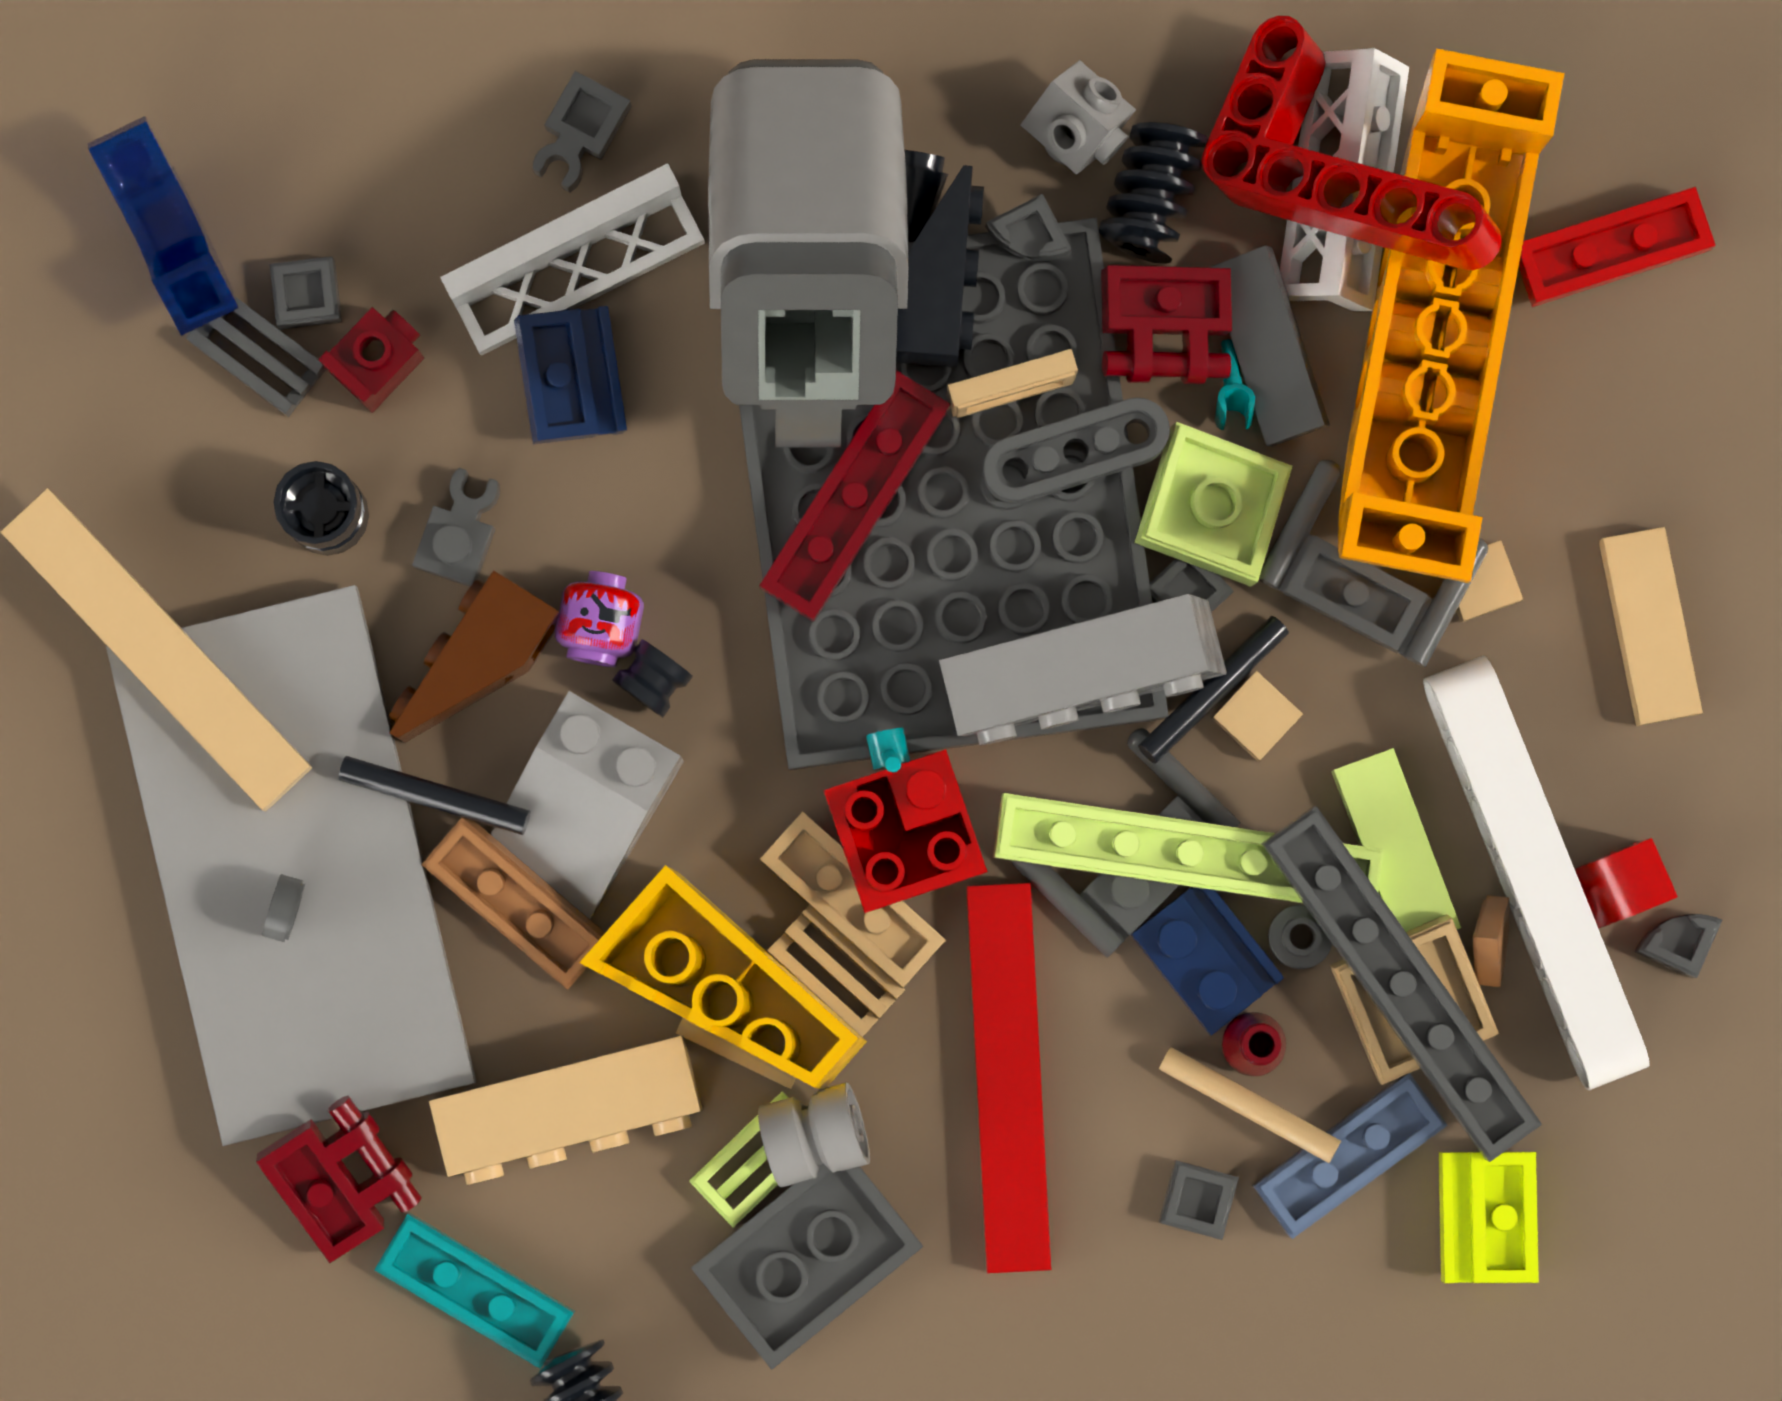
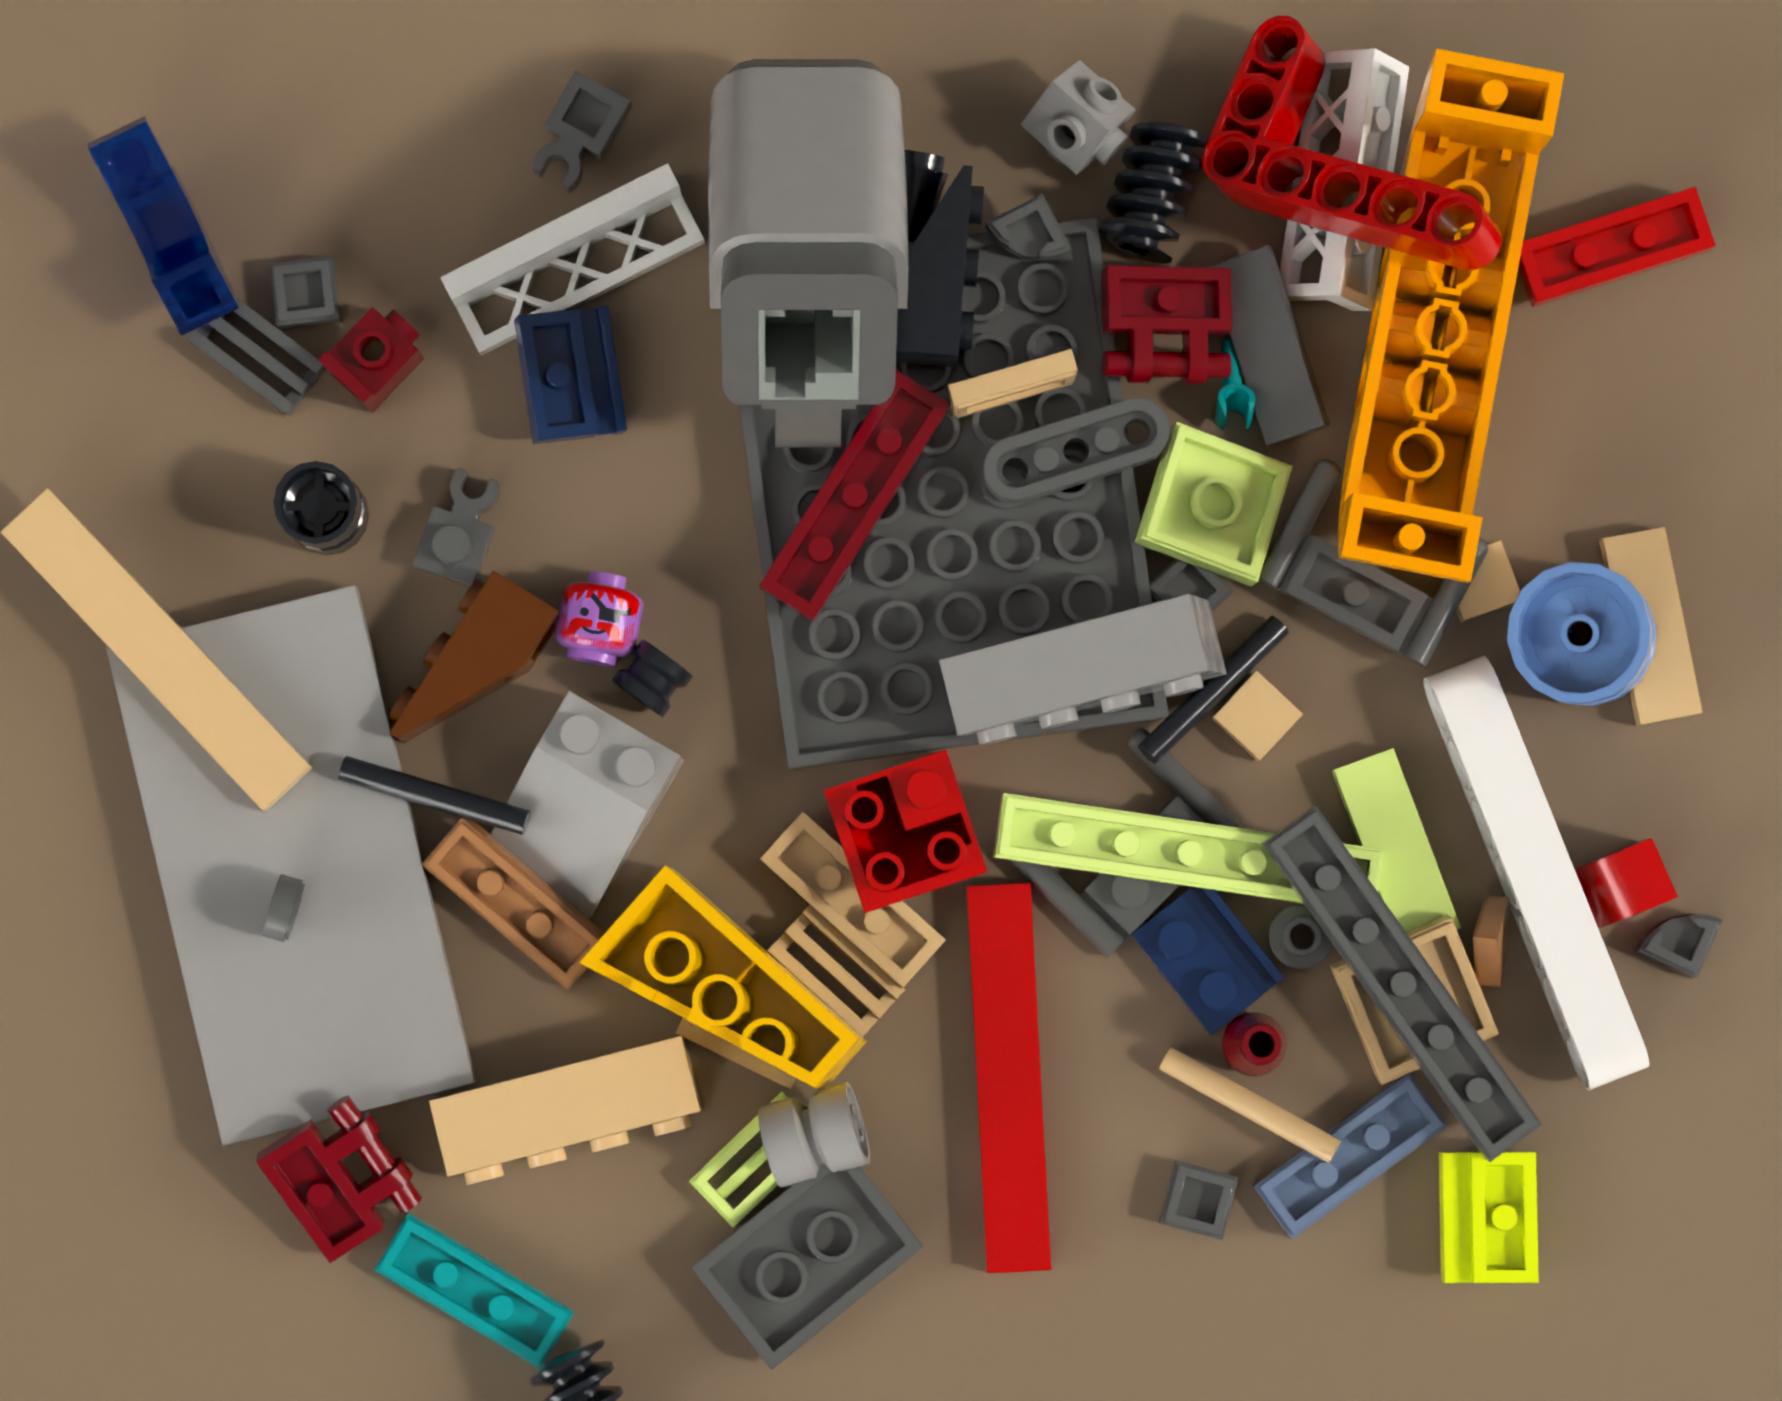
(888, 749): teal hand -> none
(1620, 643): none -> medium blue wheel

